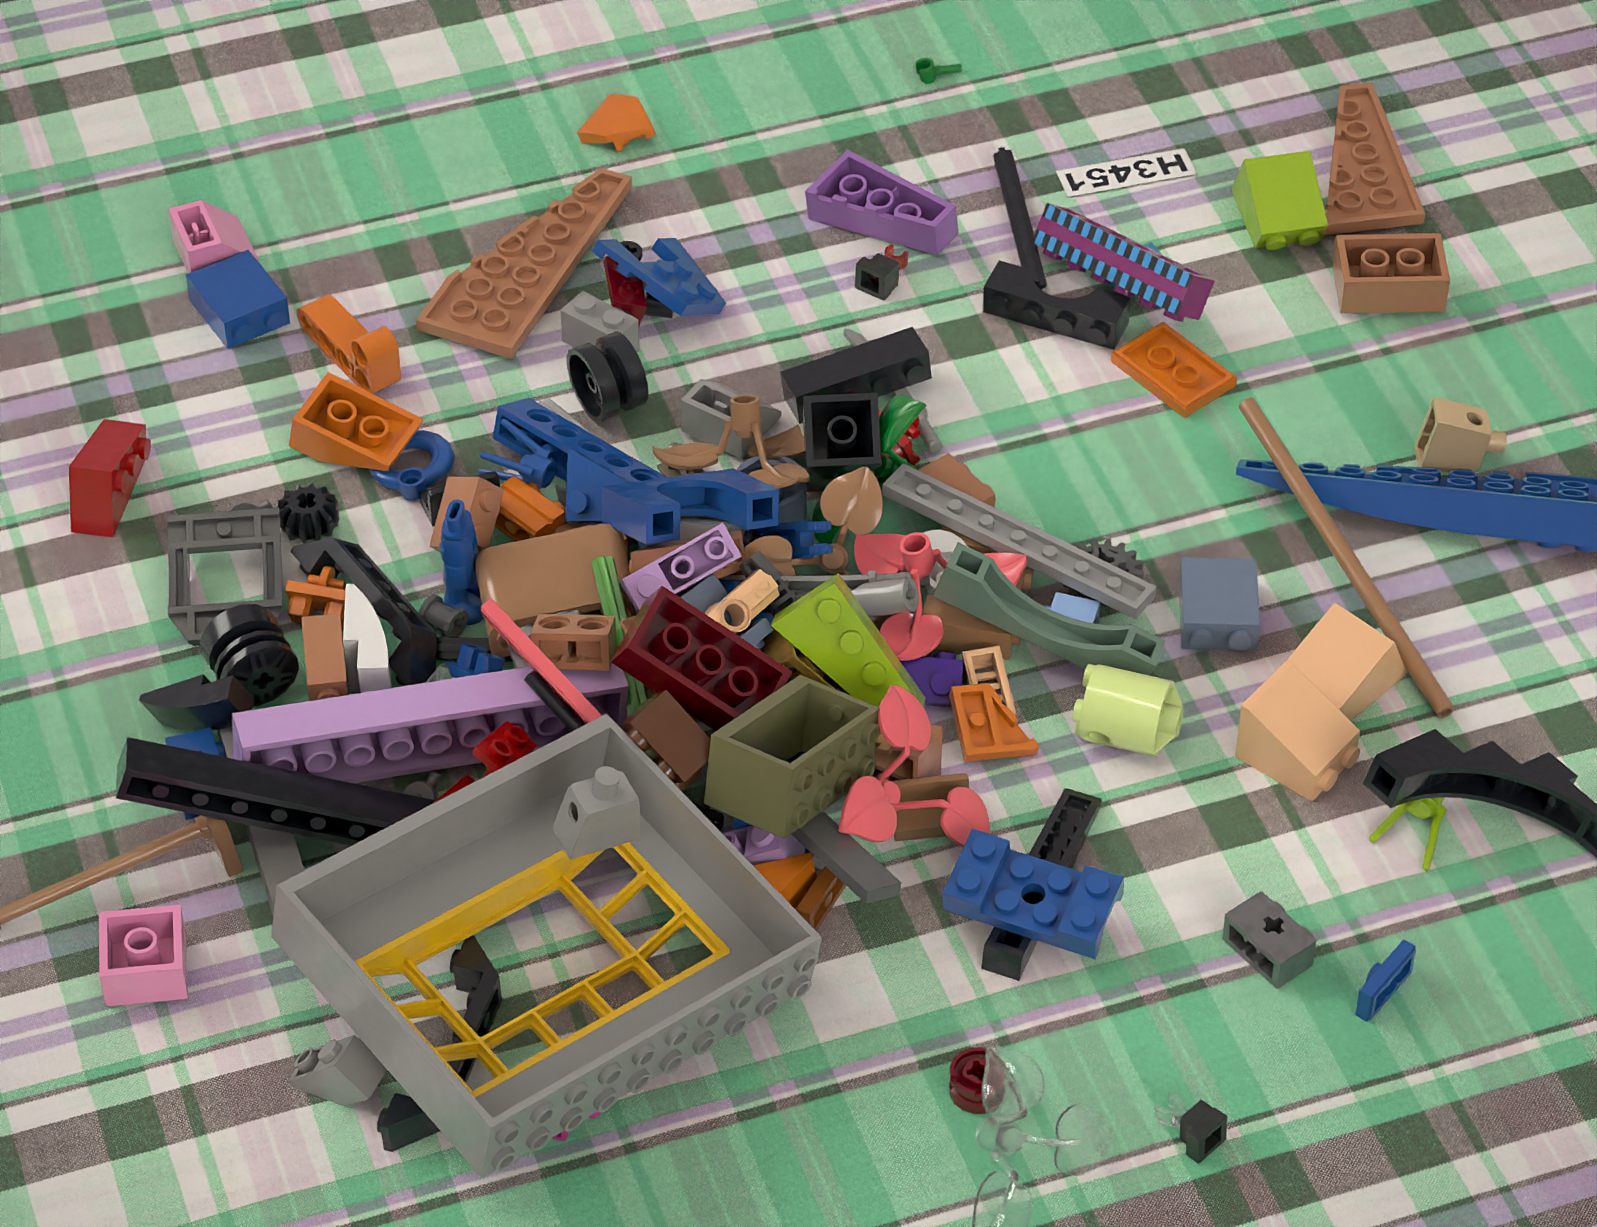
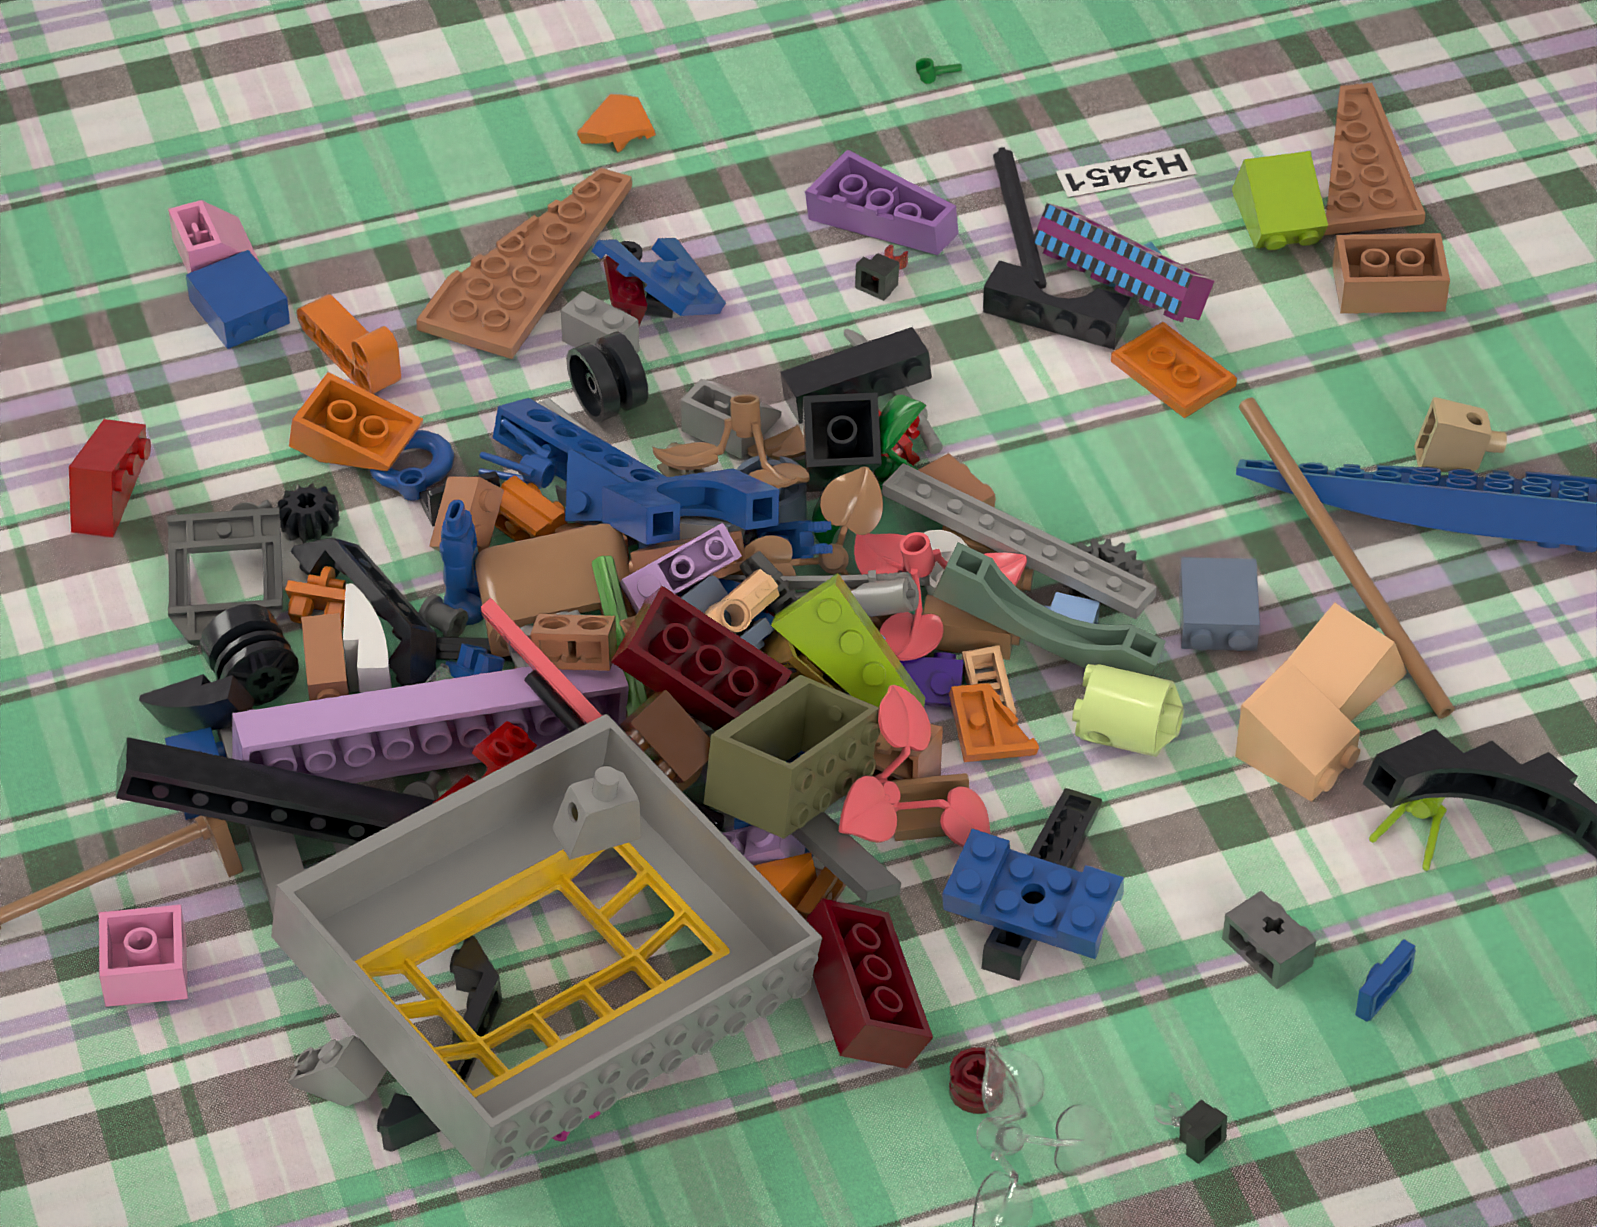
(867, 986): none -> dark red brick

